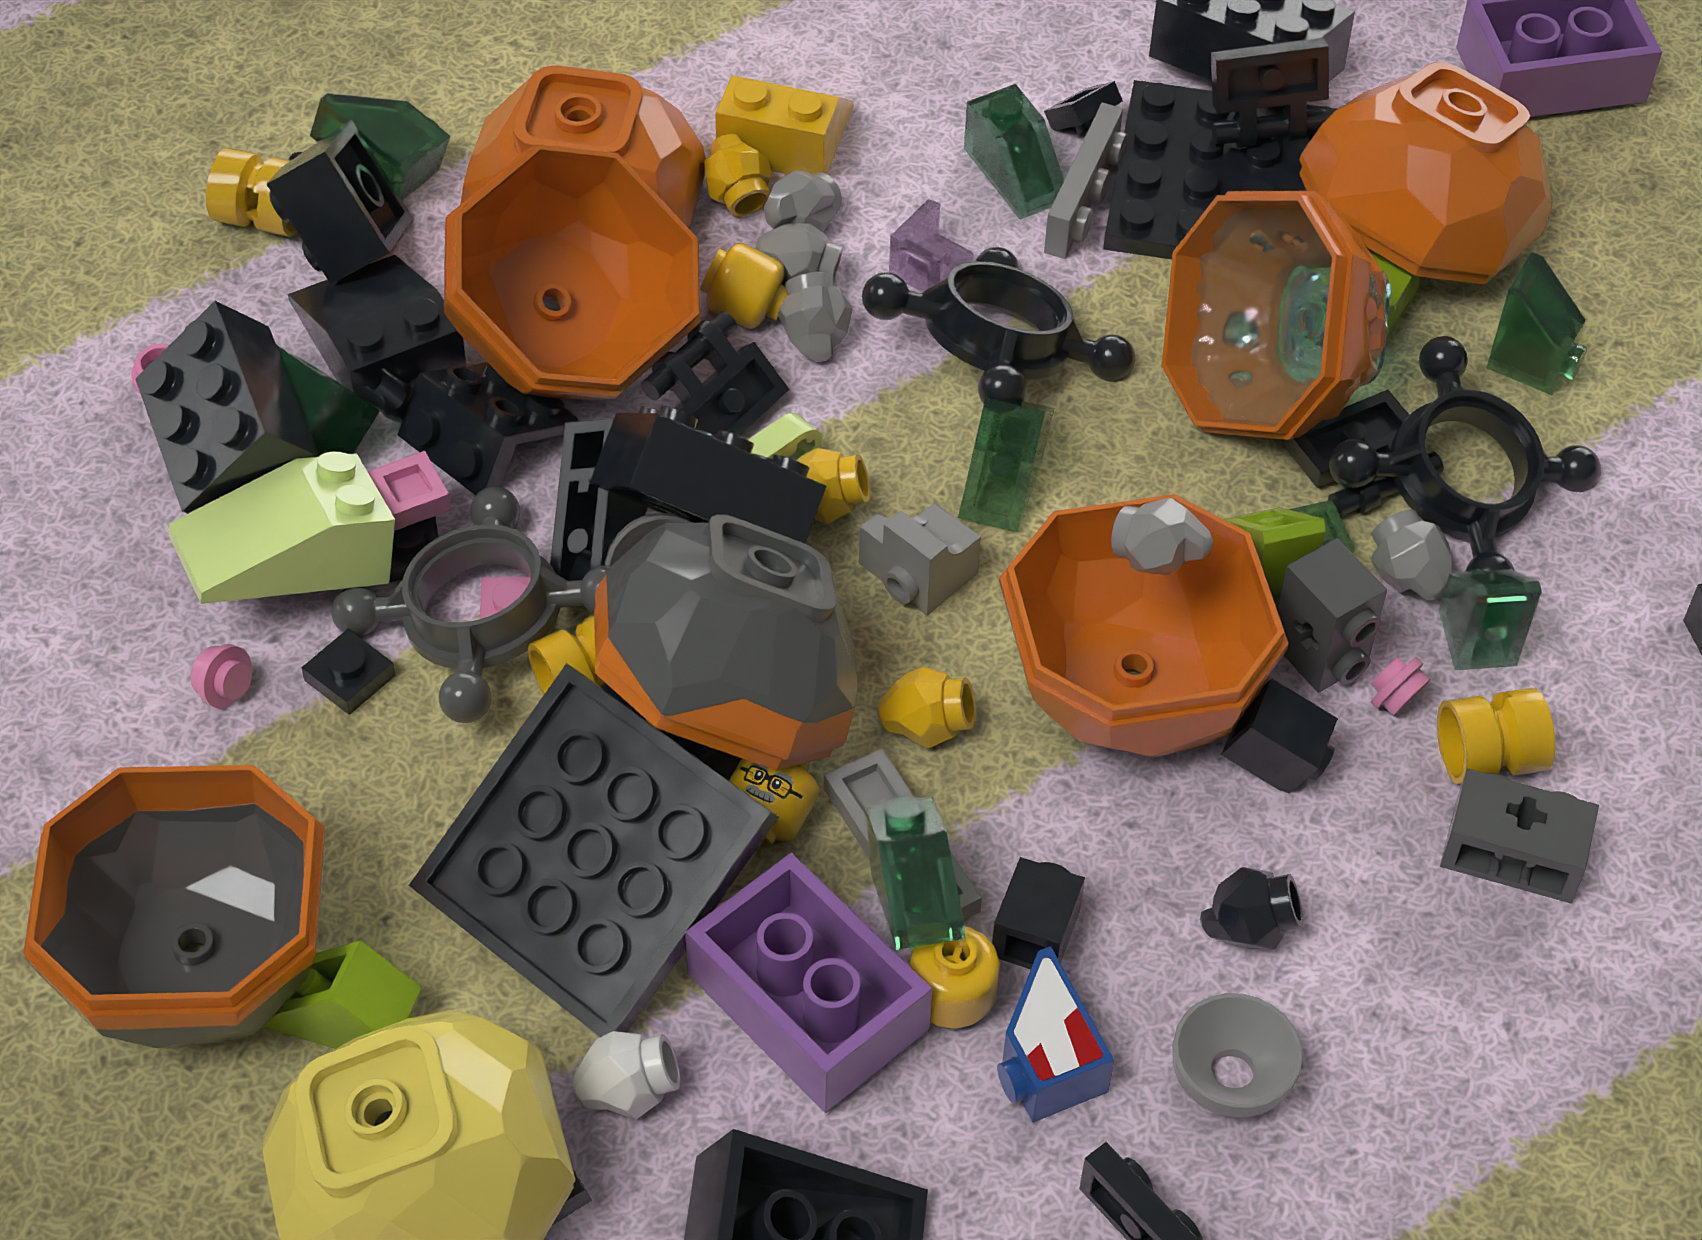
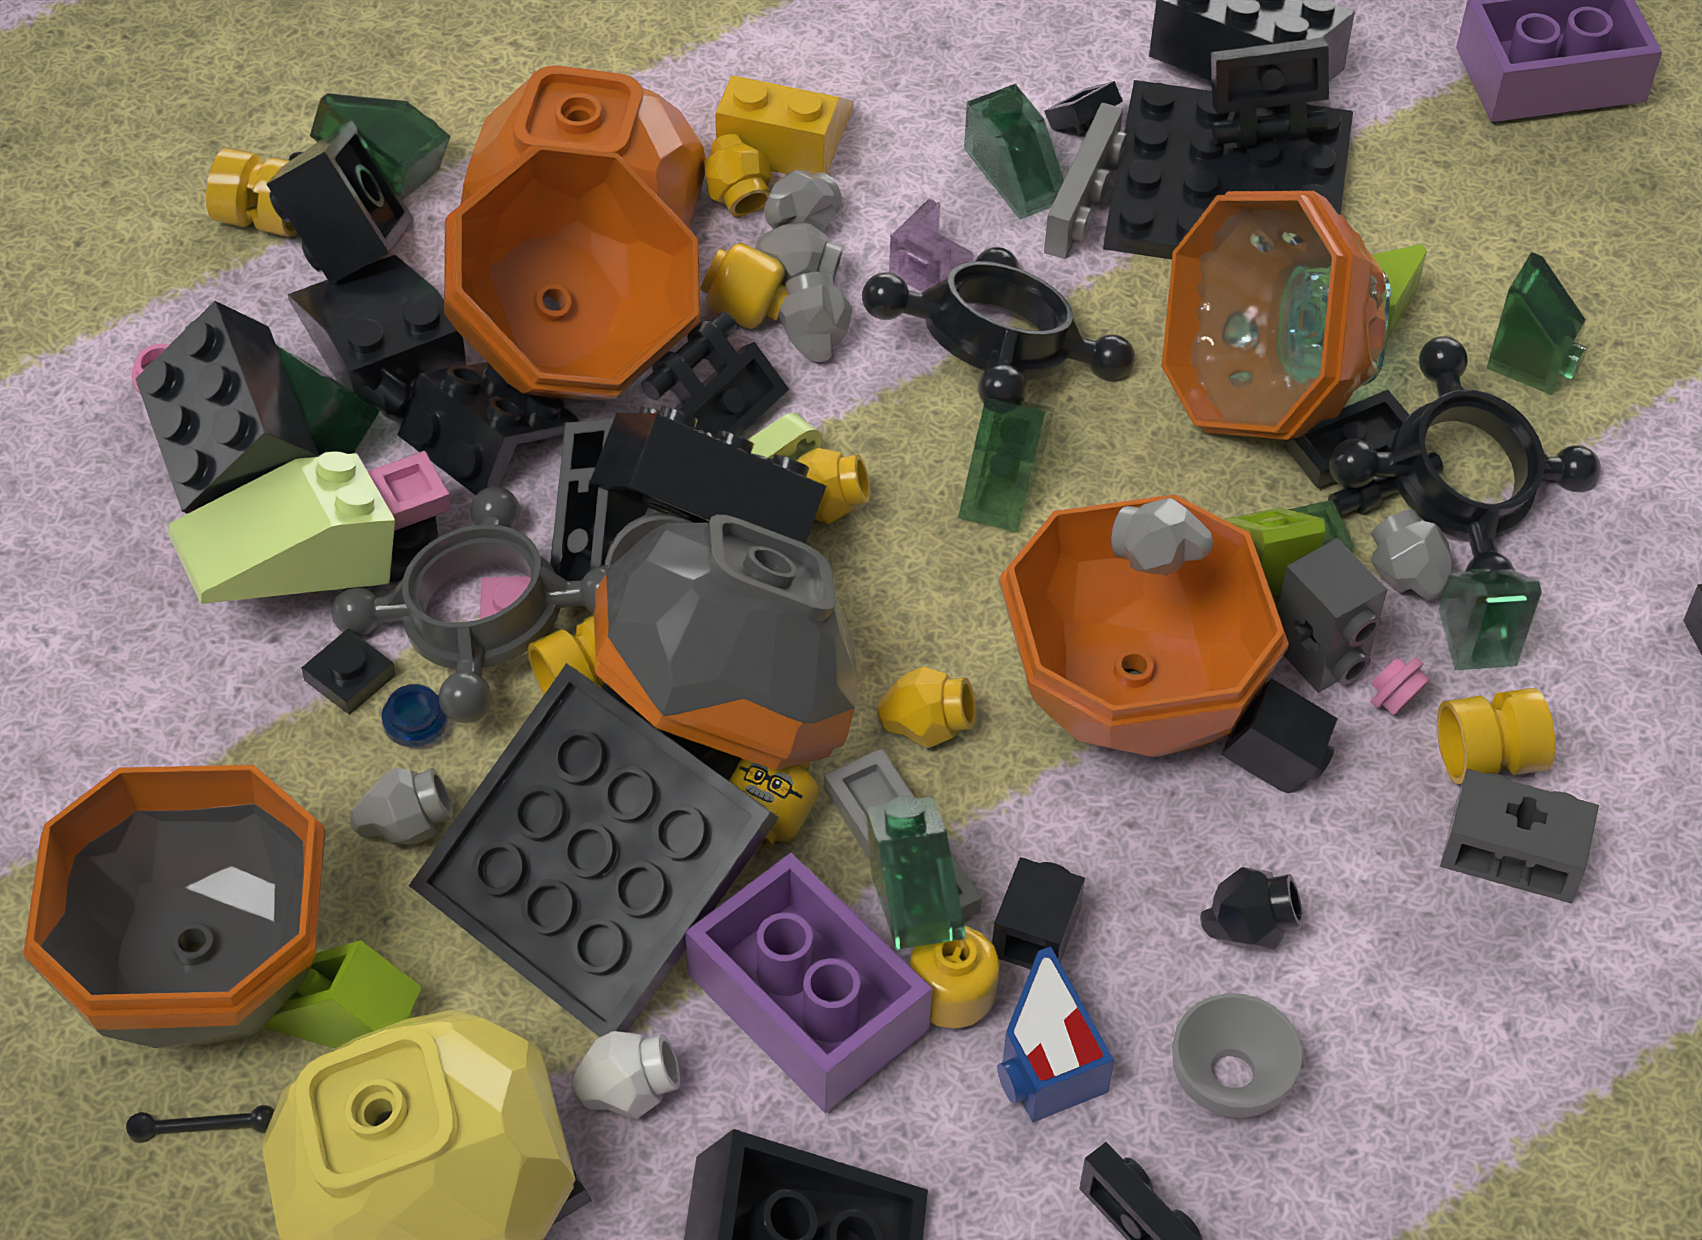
(142, 1126): none -> black hinge
(221, 675): bright pink plate -> none
(403, 807): none -> light grey rock
(413, 716): none -> clear blue plate
(920, 556): light grey brick -> none
(1434, 173): orange rock -> none

